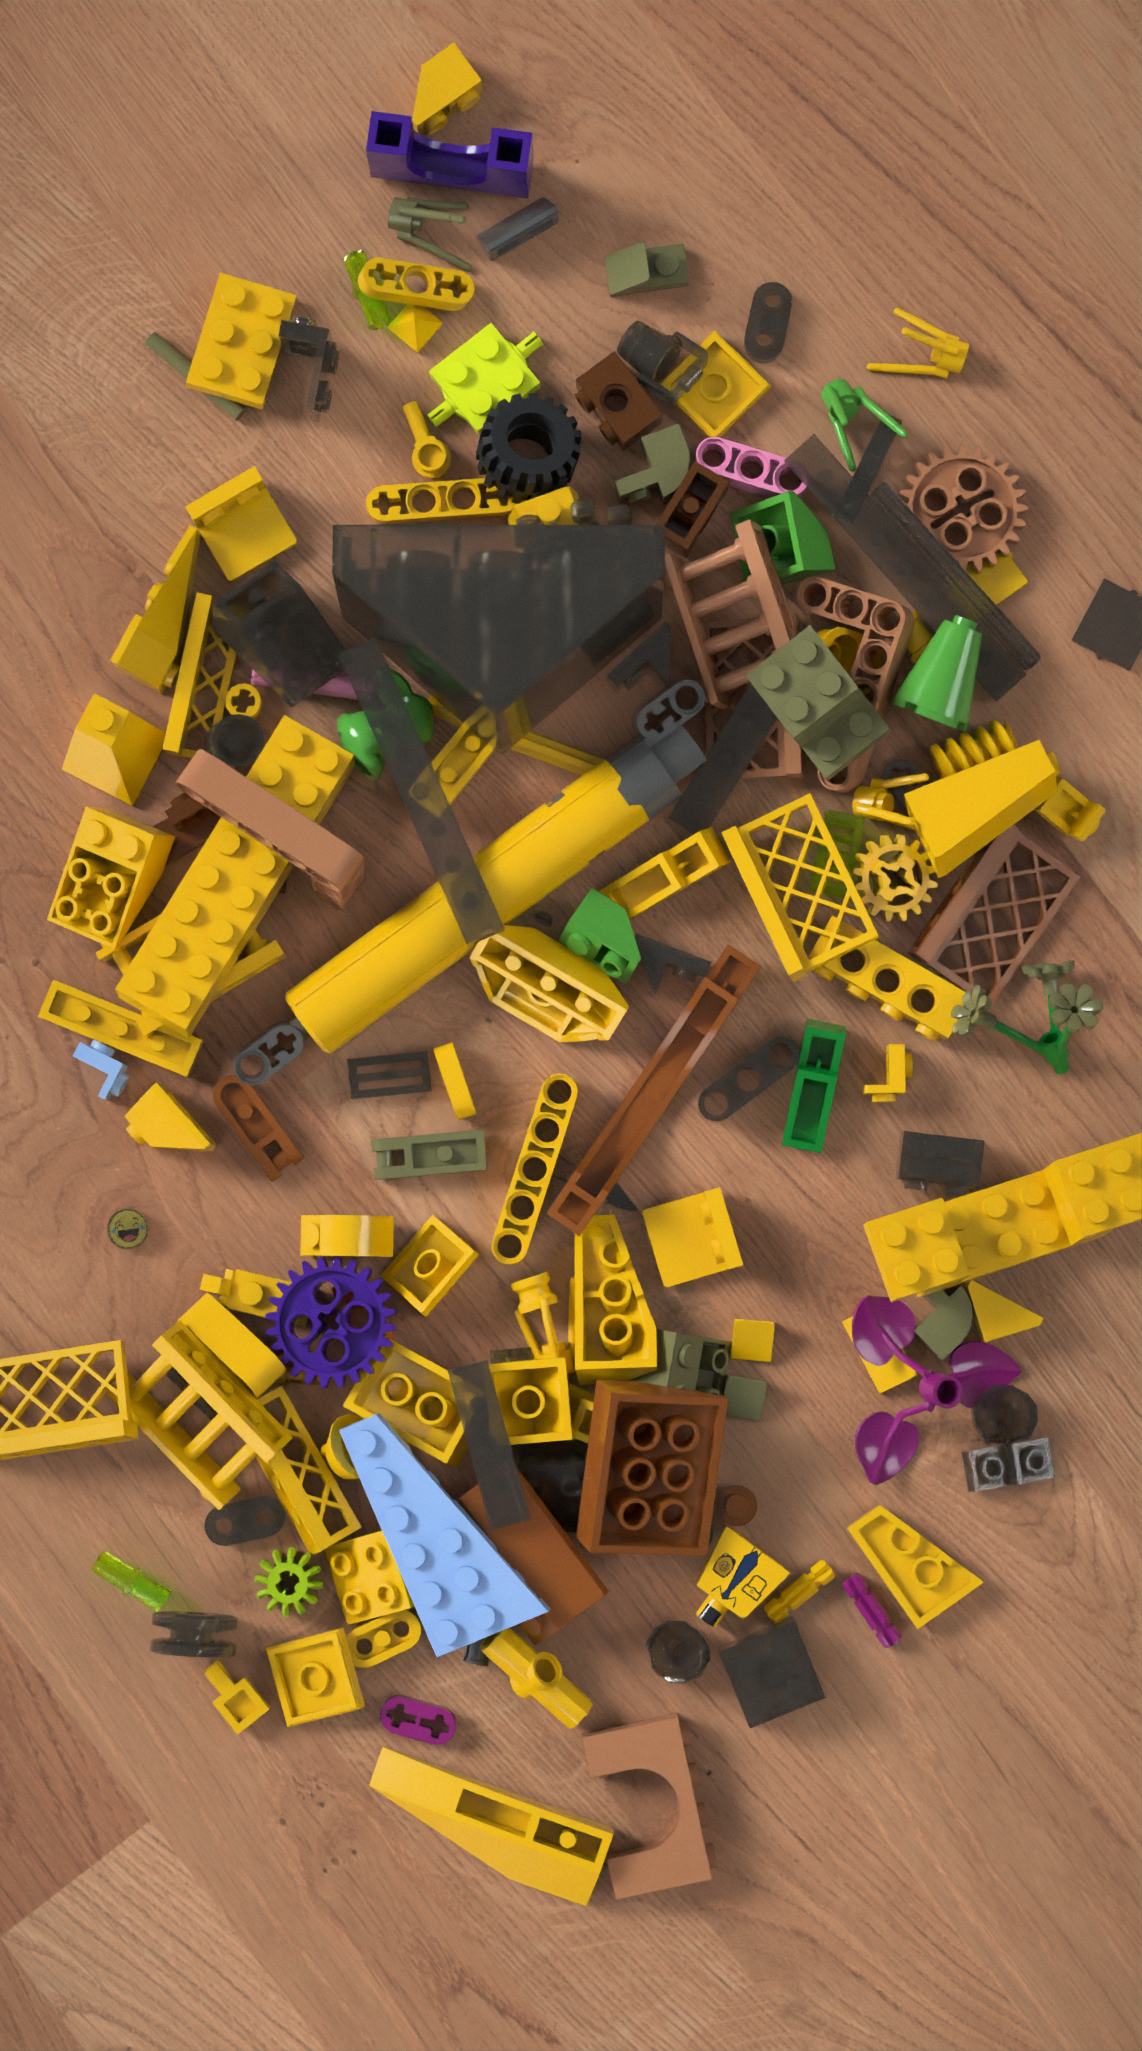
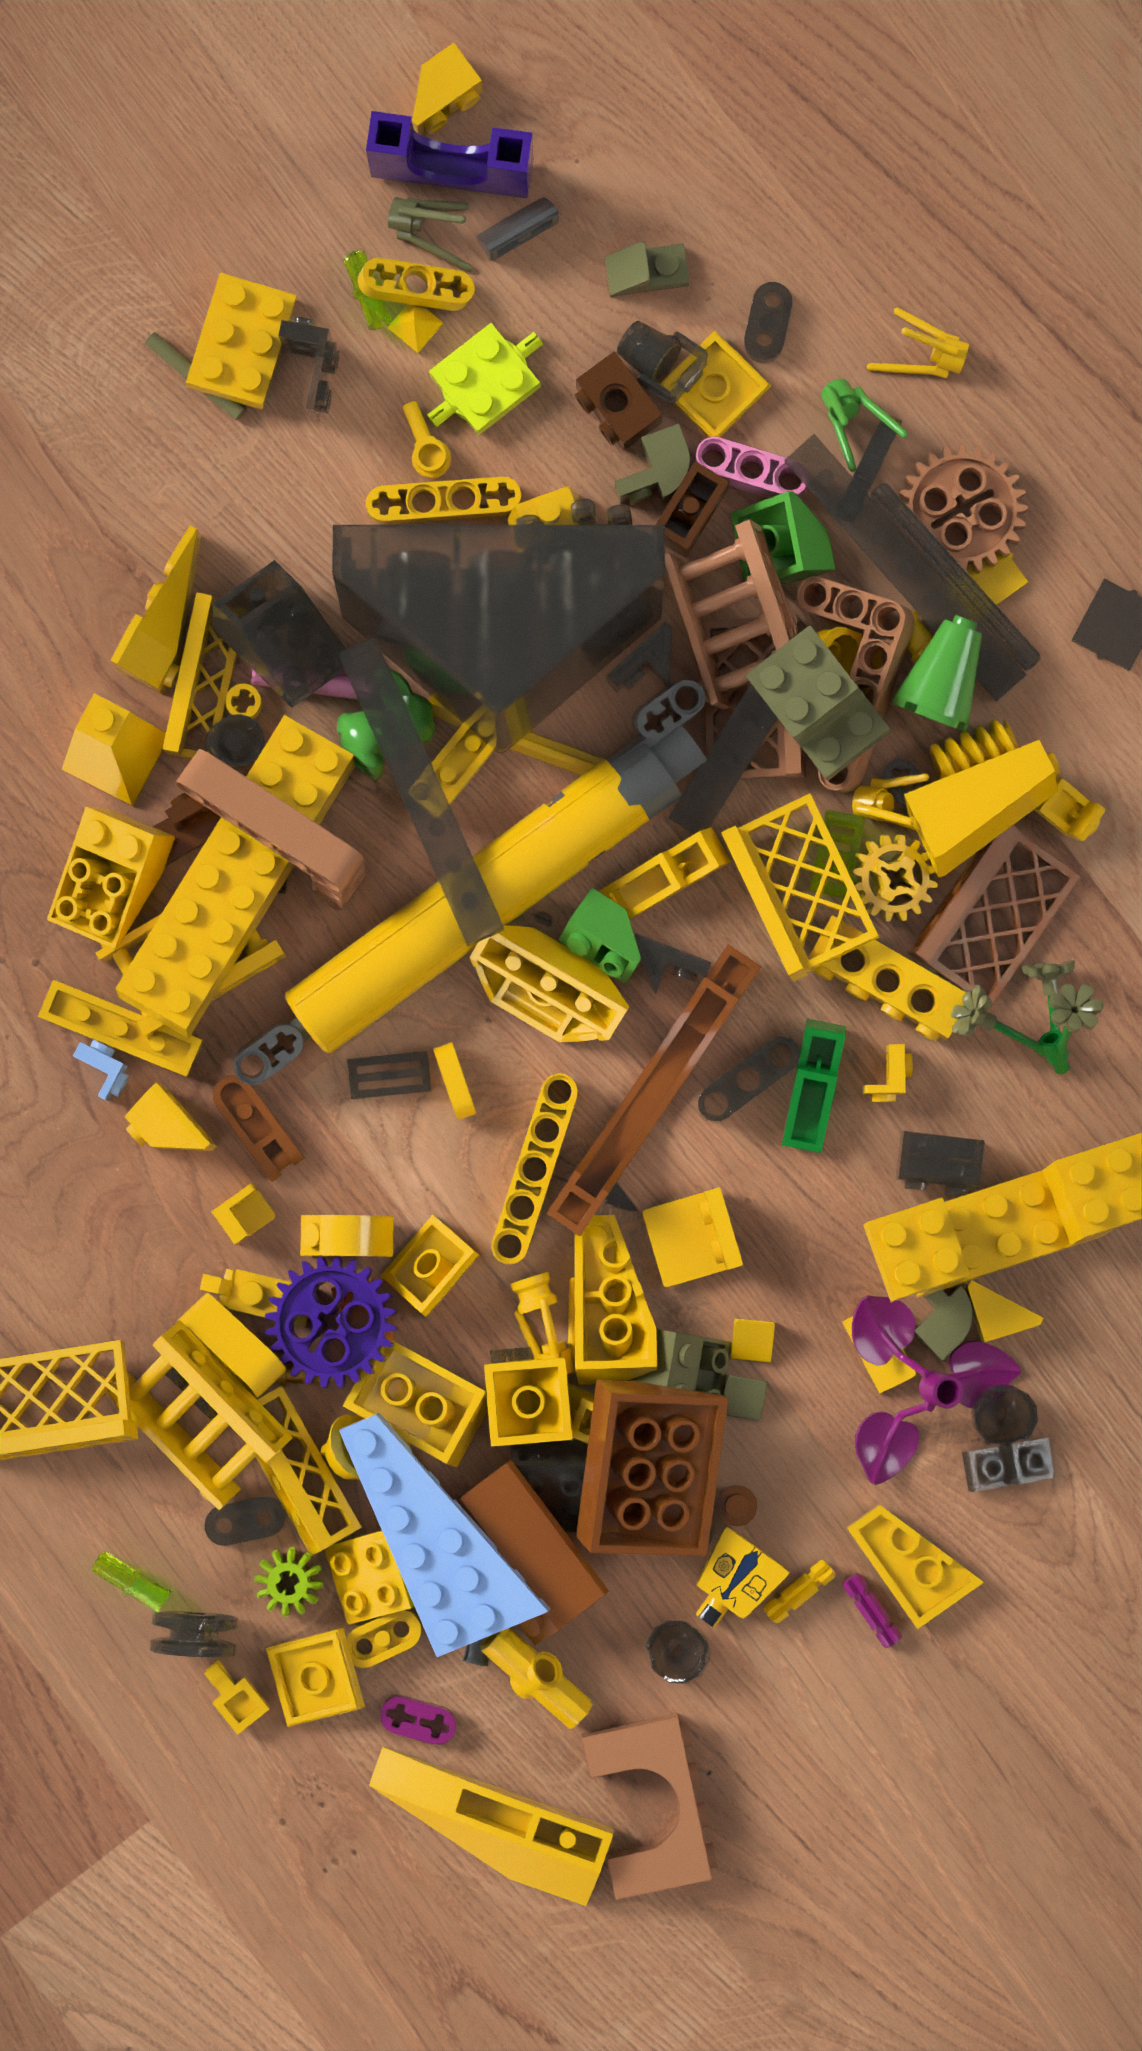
(127, 1228): clear smoke tile -> none
(241, 524): yellow bracket -> none
(244, 1214): none -> yellow panel
(431, 1154): olive plate -> none
(489, 1444): clear smoke tile -> none
(535, 421): black tyre -> none
(771, 1672): clear smoke brick -> none

